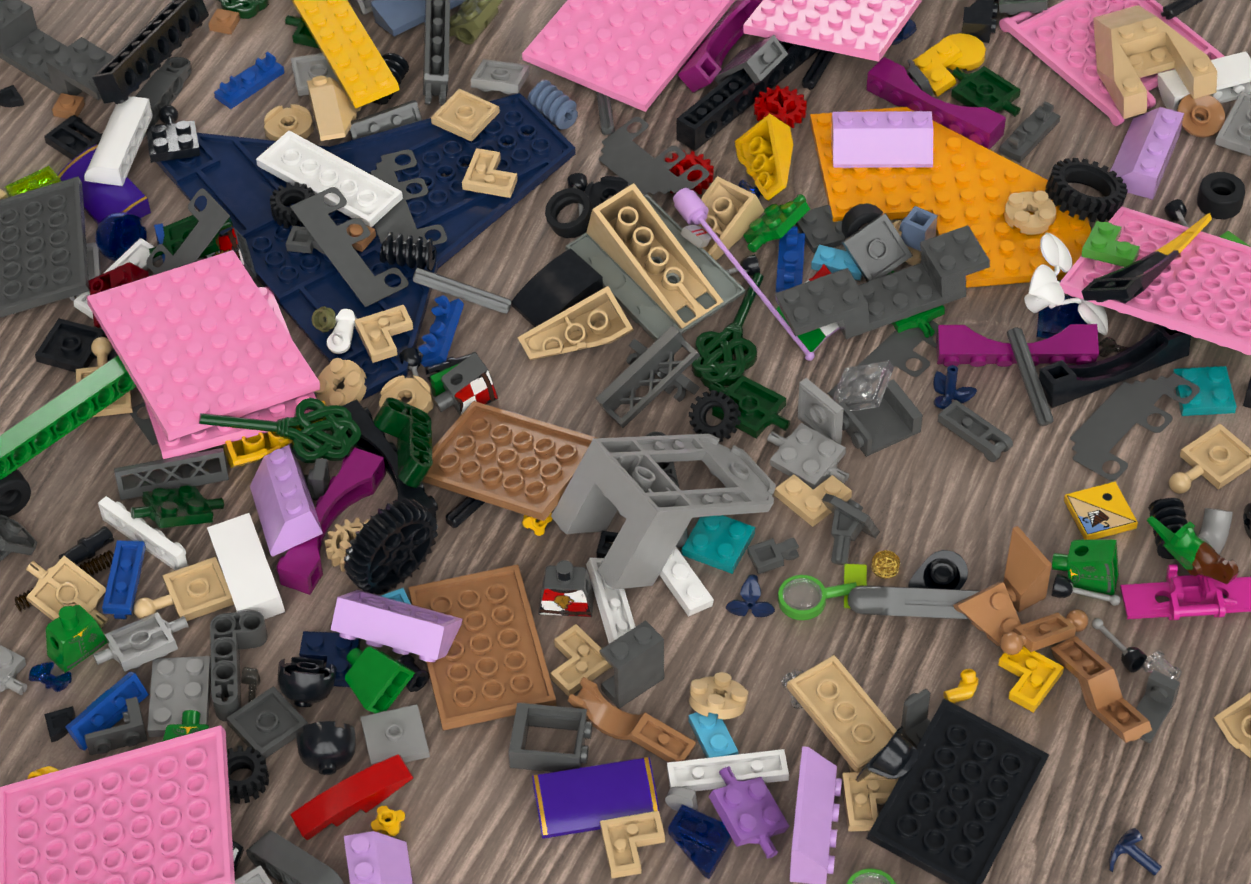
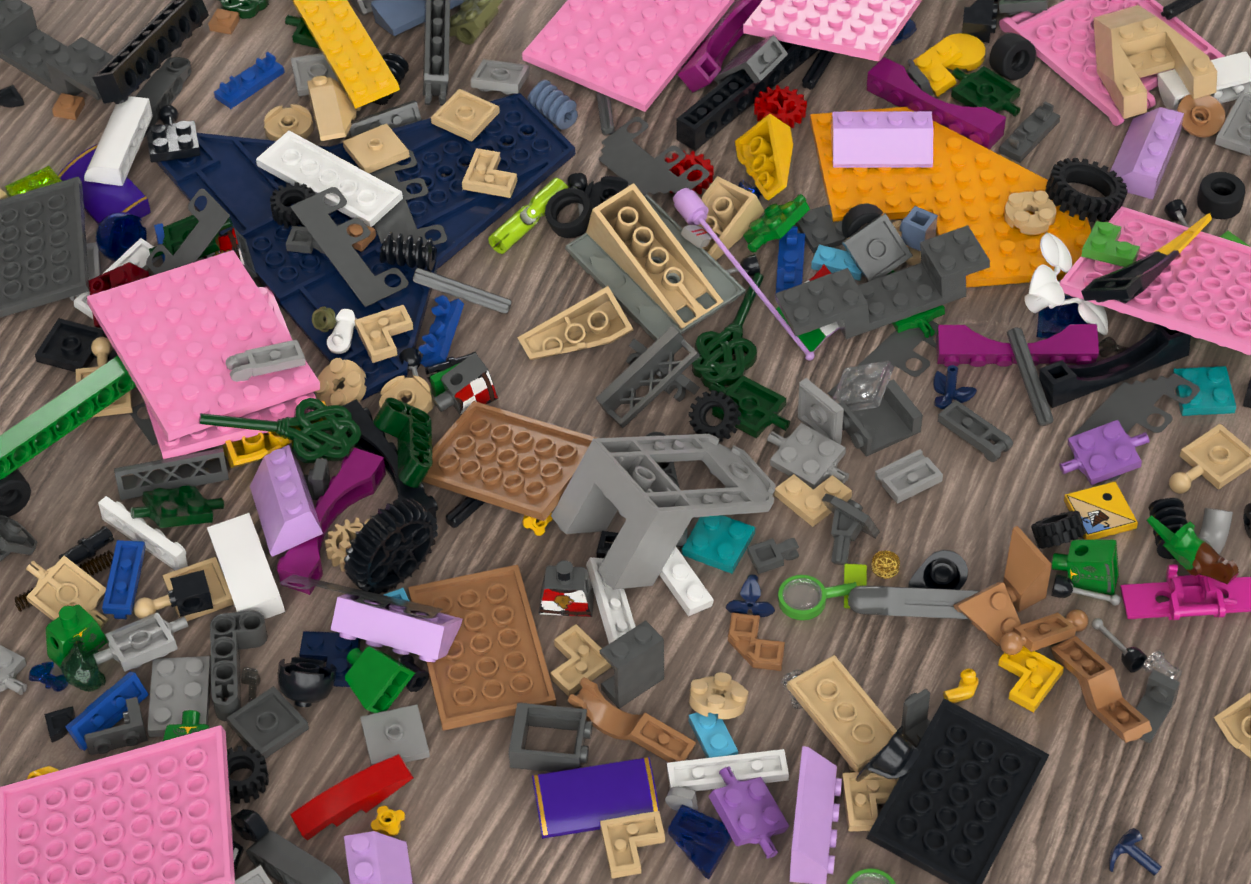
(68, 141): black plate -> none
(81, 669): none -> clear green hair
(190, 593): none -> black brick
(249, 825): none -> black beam
(265, 360): none -> light grey hinge
(326, 746): black cylinder -> none
(364, 595): none -> dark grey piece
(376, 148): none -> tan plate
(515, 226): none -> lime piece
(557, 288): black slope -> none
(757, 652): none -> medium nougat tile
(908, 476): none -> light grey plate
(1012, 56): none -> black tyre
(1058, 529): none -> black tyre
(1104, 452): none -> medium lavender plate

